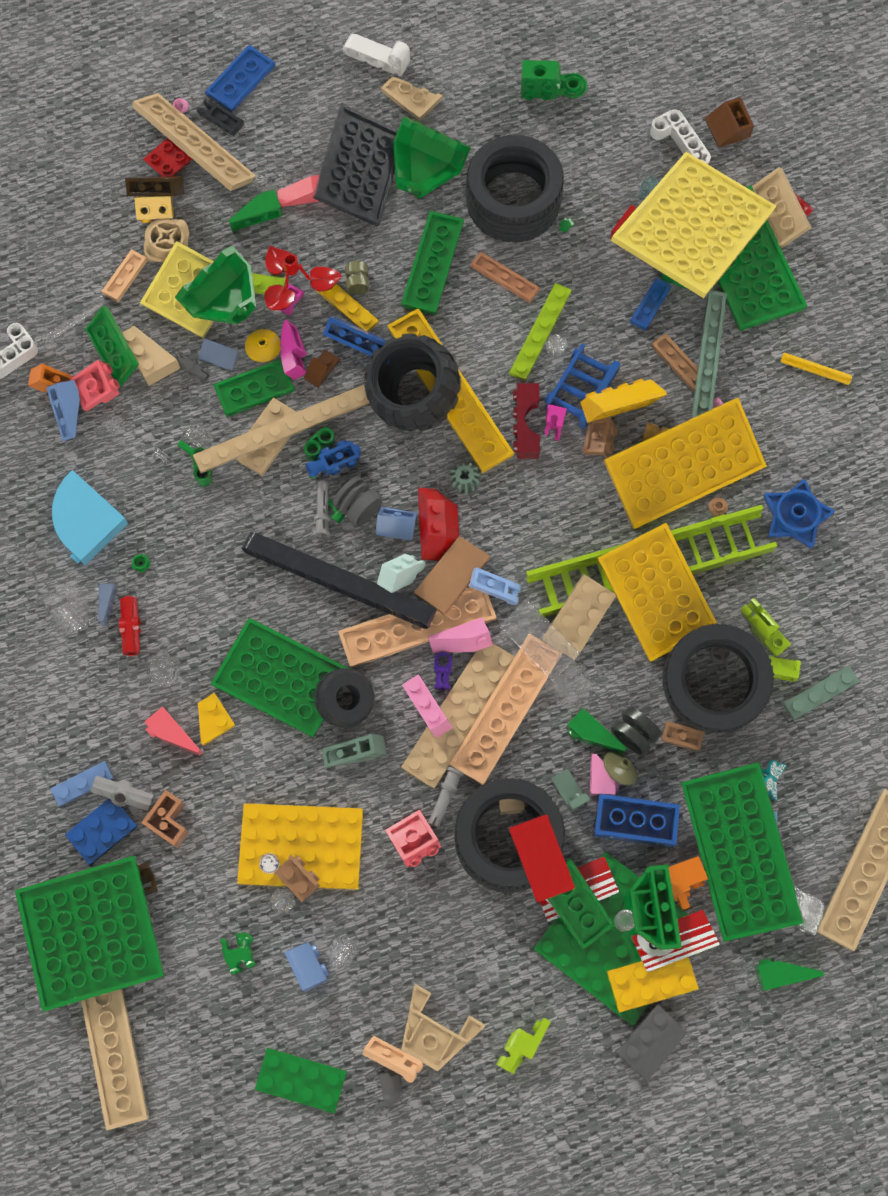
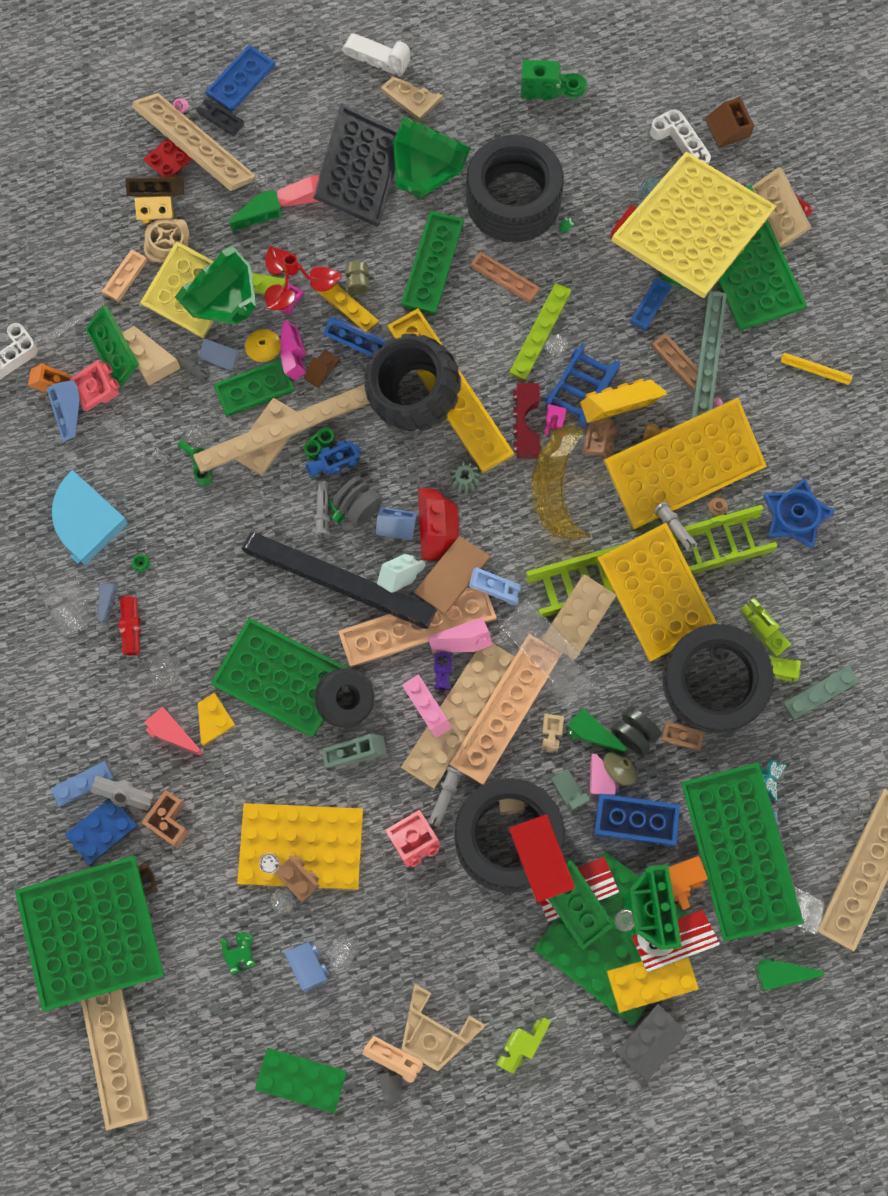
(548, 484): none -> clear yellow windscreen
(552, 727): none -> tan plate
(664, 512): none -> light grey pin

